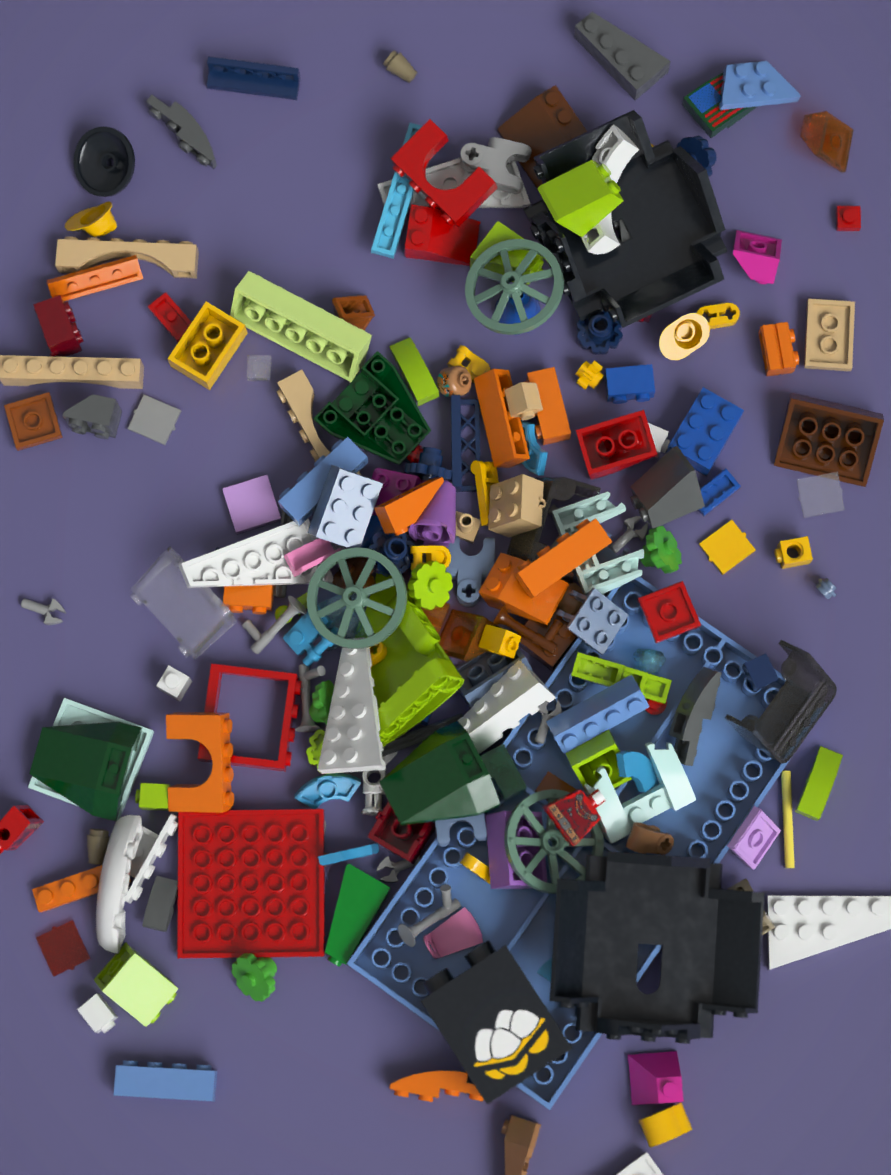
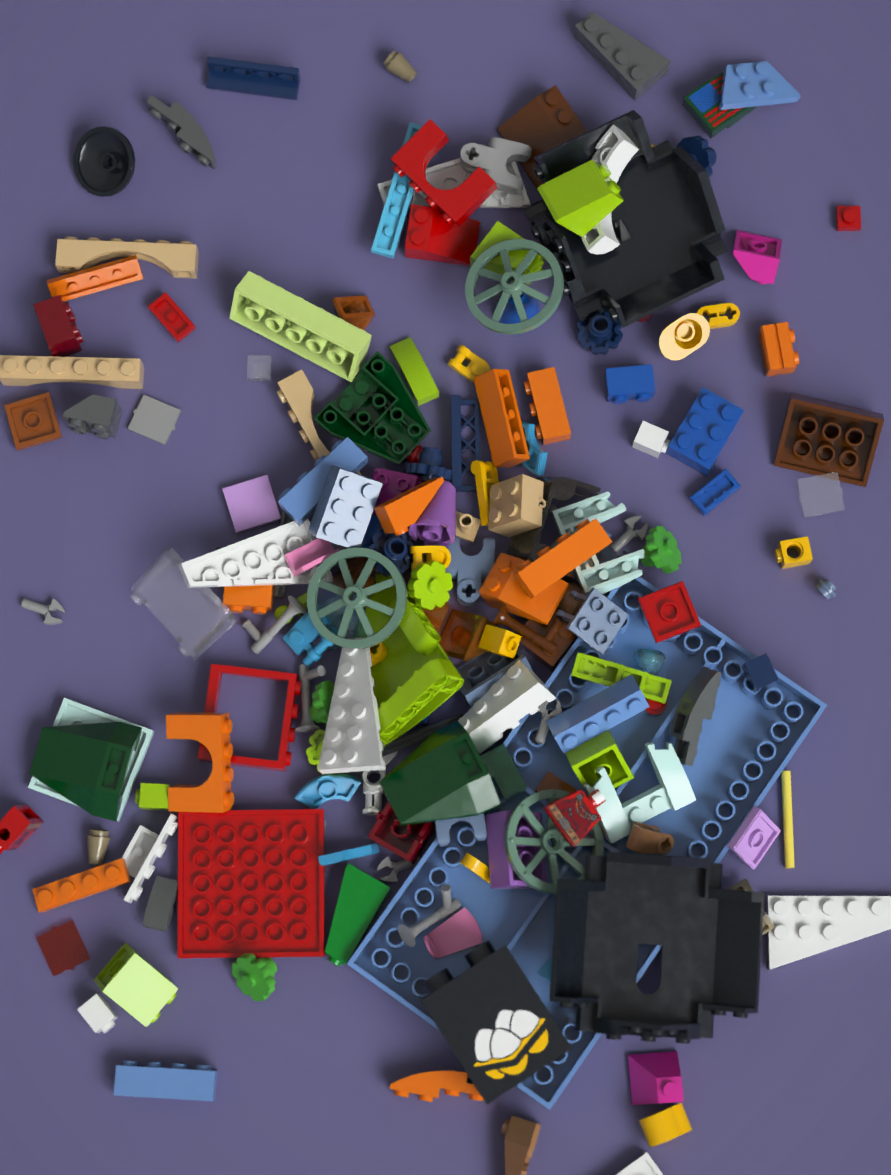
(95, 220): yellow piece -> none
(115, 882): white brick -> none
(174, 683): white brick -> none
(207, 345): yellow brick -> none
(454, 381): medium nougat head -> none
(523, 400): tan brick -> none
(589, 374): yellow gear -> none
(616, 444): red slope -> none
(637, 767): dark azure tile -> none
(667, 490): dark grey slope -> none
(727, 547): yellow piece -> none
(792, 710): clear smoke windscreen -> none
(819, 784): lime slope -> none
(828, 138): clear orange slope -> none
(829, 335): tan plate -> none

